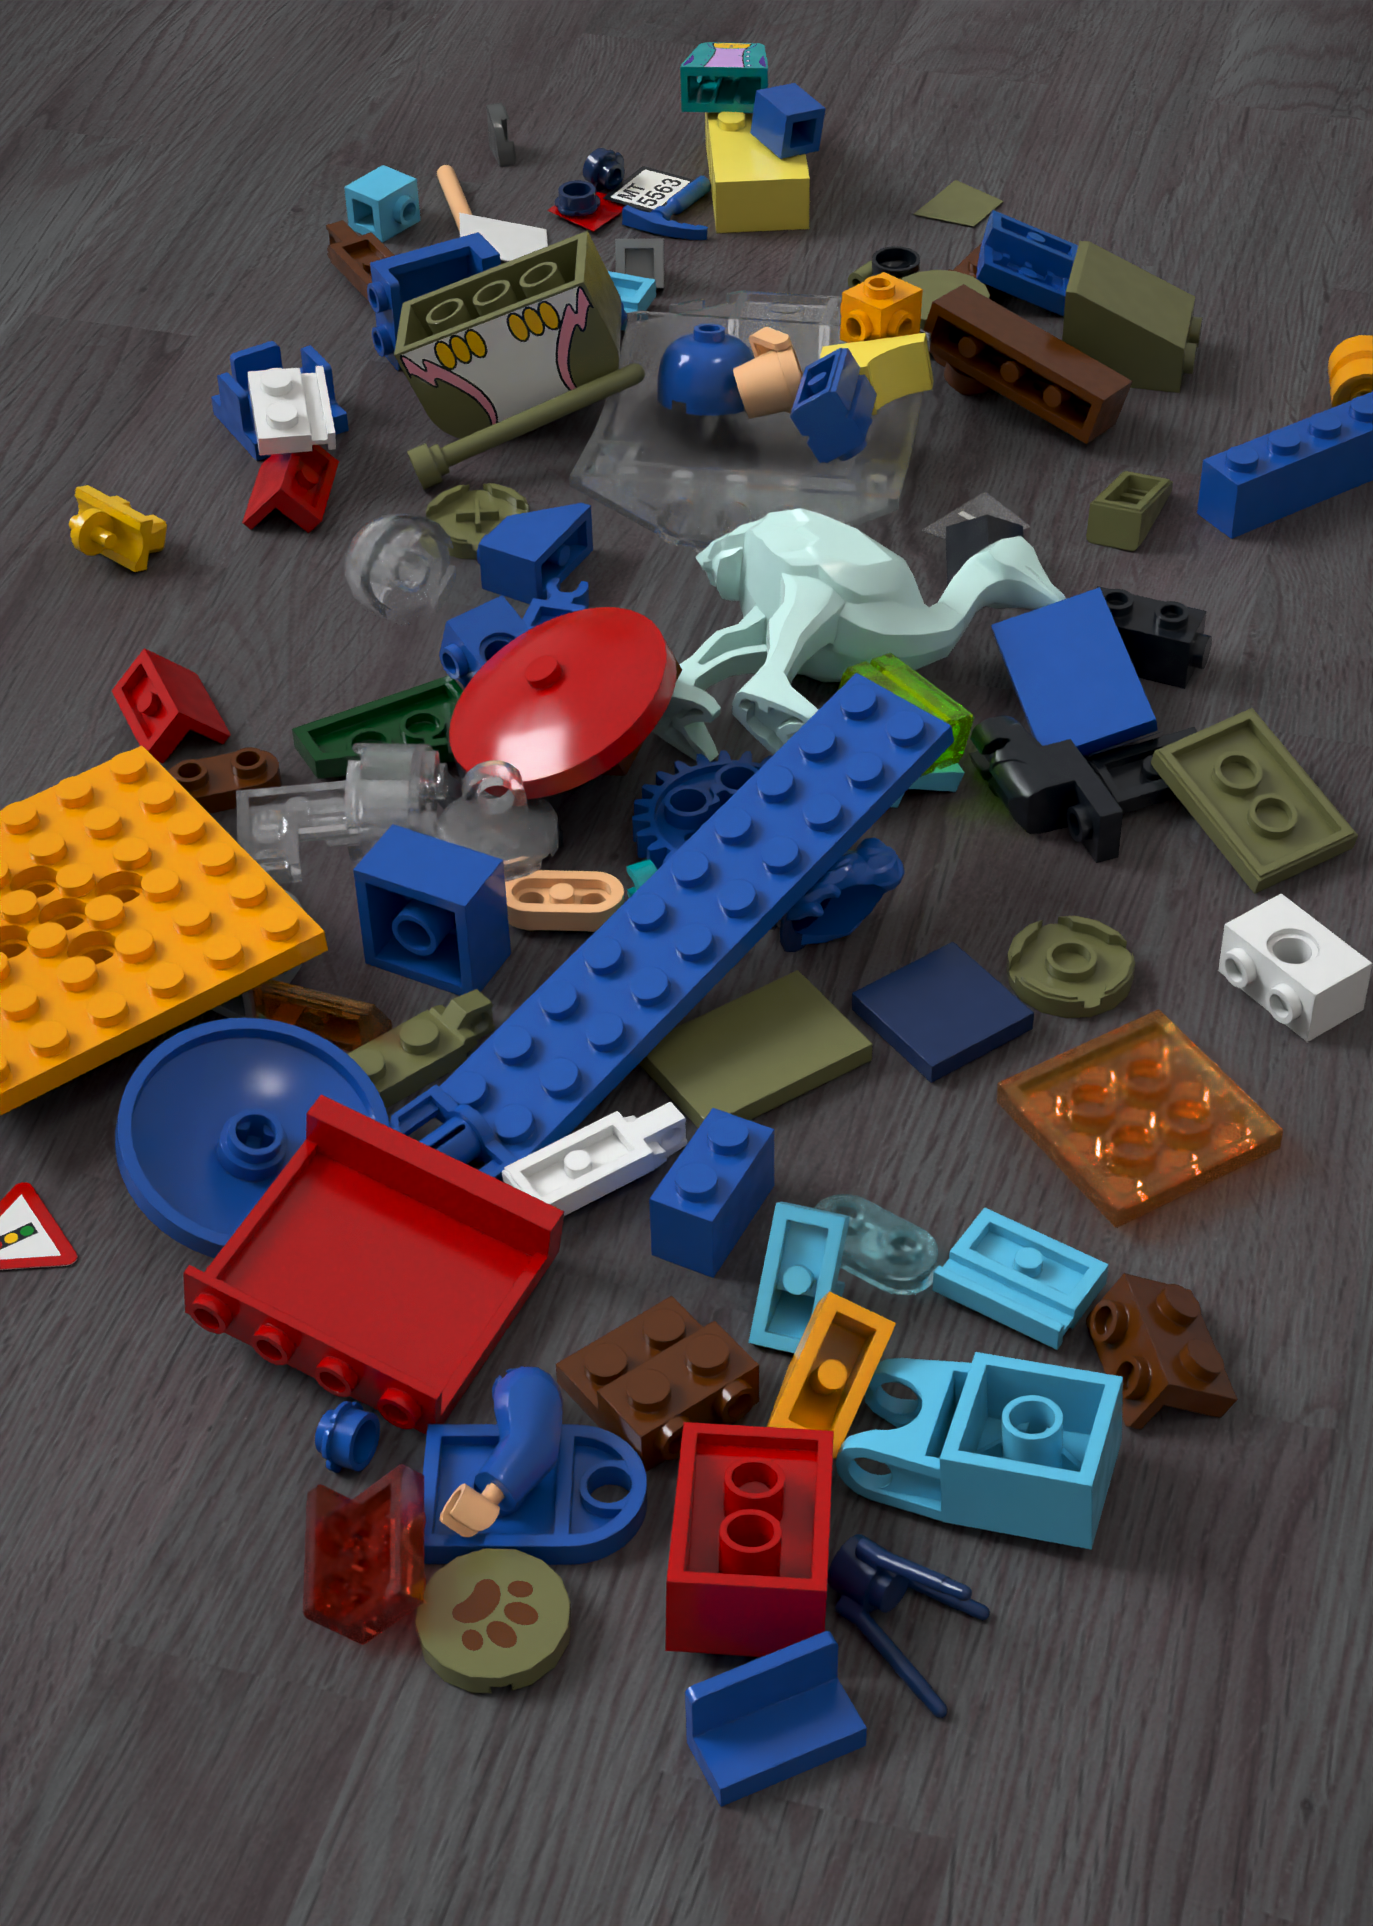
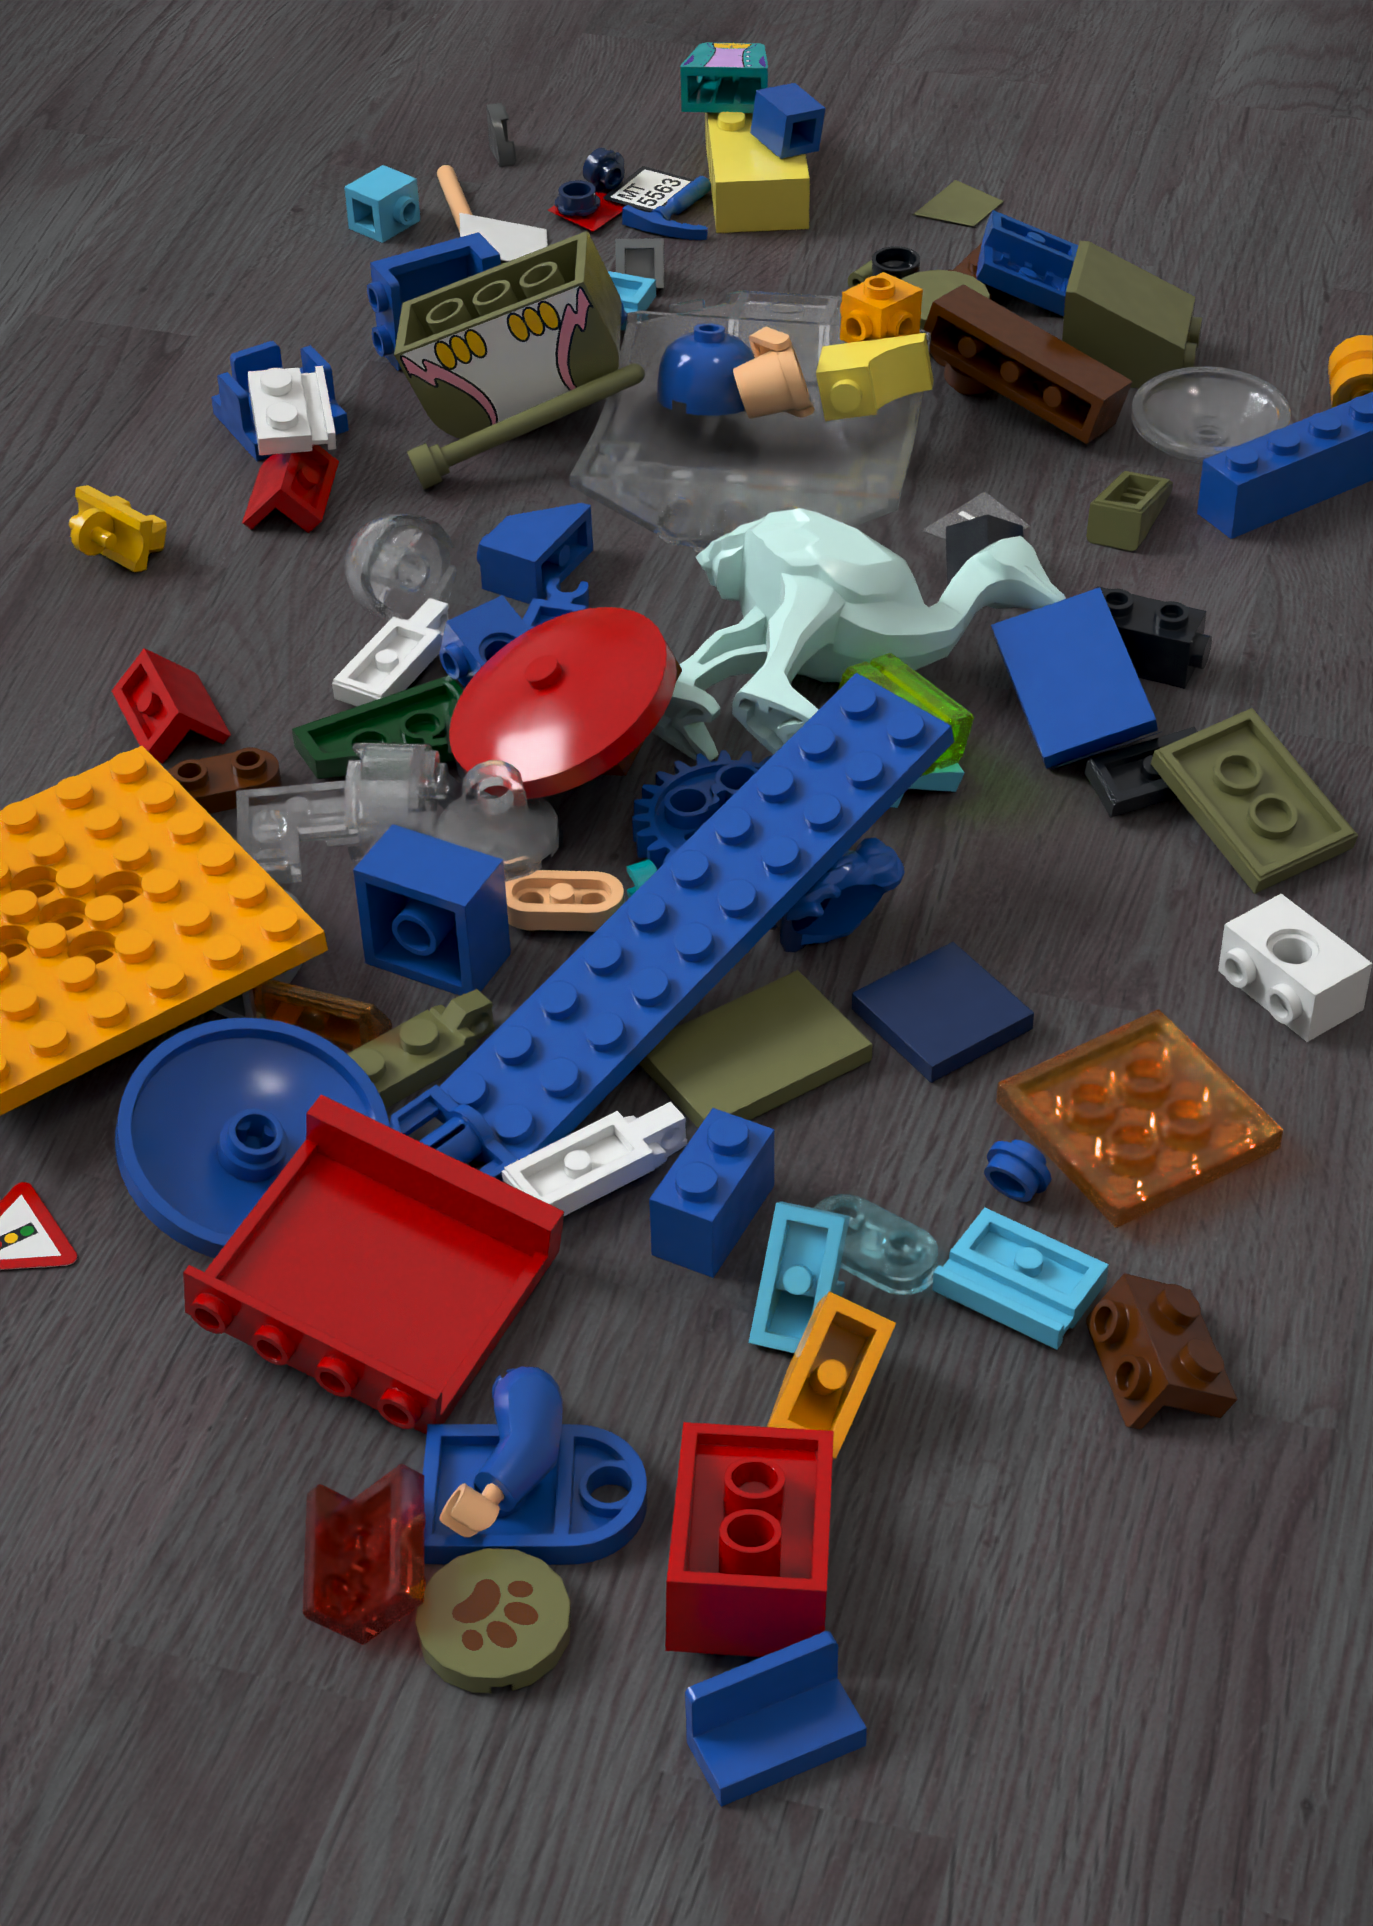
(347, 1437): blue plate -> none
(353, 254): reddish brown hinge -> none
(393, 656): none -> white hinge
(473, 514): olive tile -> none
(657, 1376): reddish brown plate -> none
(834, 407): blue brick -> none
(878, 1579): dark blue plant -> none
(993, 1445): medium azure brick -> none
(1017, 1170): none -> blue plate
(1047, 786): black plate -> none
(1070, 967): olive tile -> none
(1206, 411): none -> clear dish

